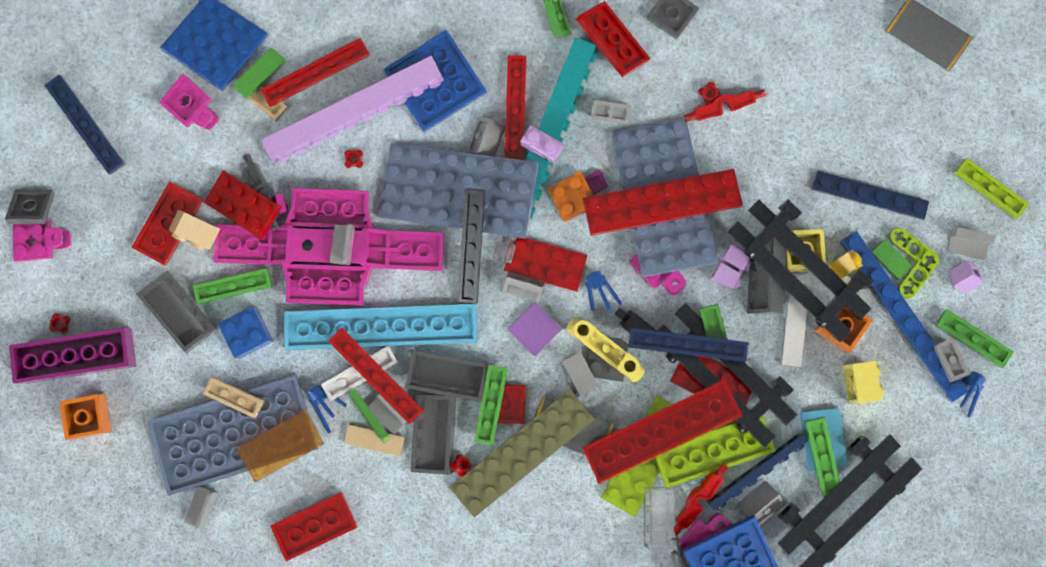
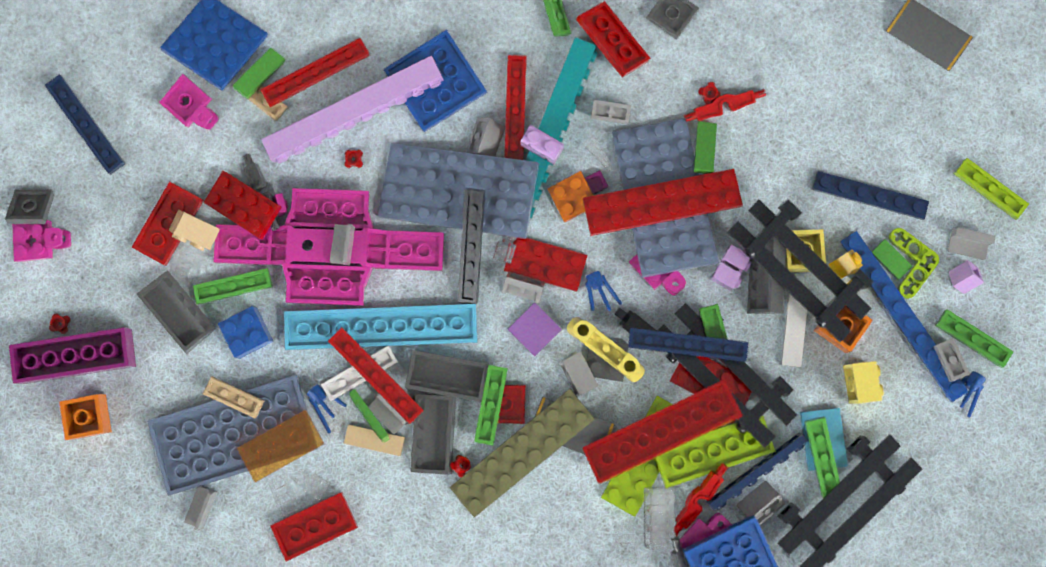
(705, 147): none -> bright green tile

